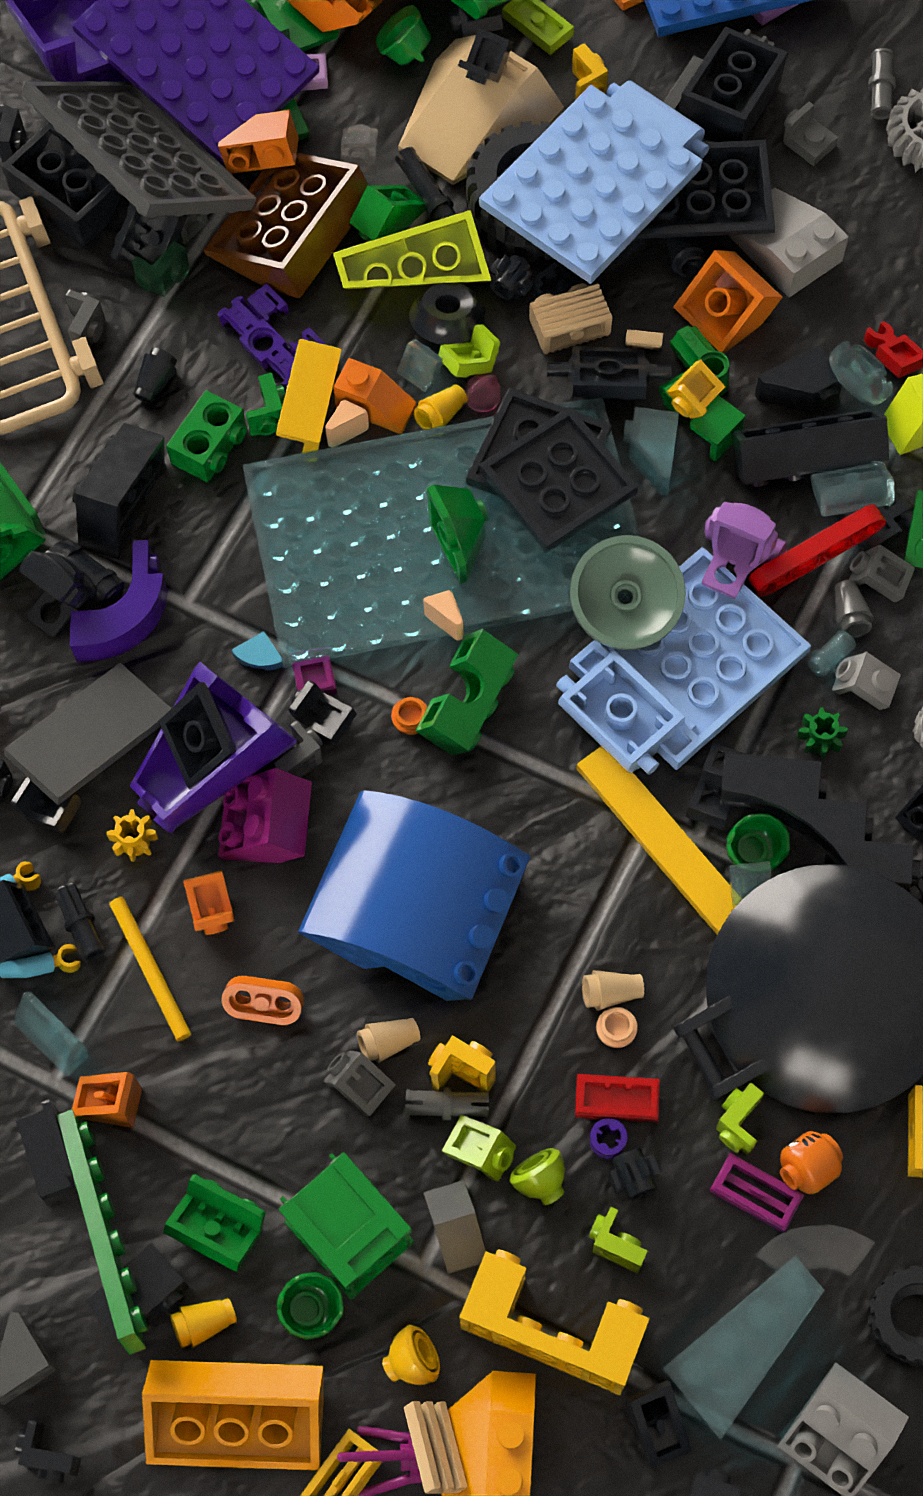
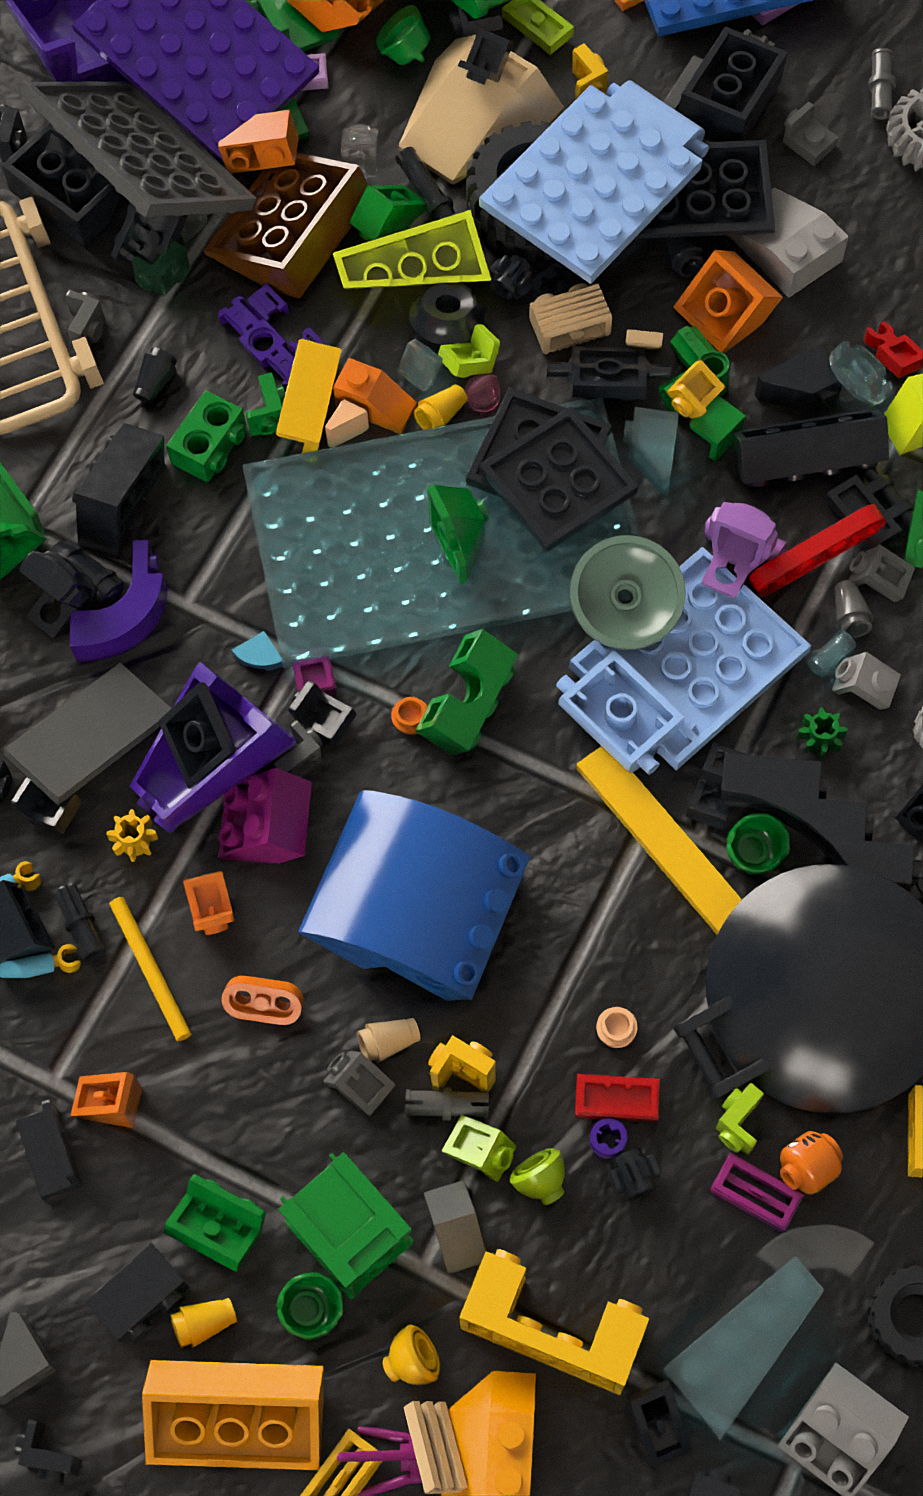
(49, 1034): clear light blue slope -> none
(106, 1242): plate -> none
(445, 613): light nougat slope -> none
(610, 989): tan cone -> none
(619, 1249): lime bracket -> none
(746, 878): clear light blue tile -> none
(853, 488): clear light blue slope -> none

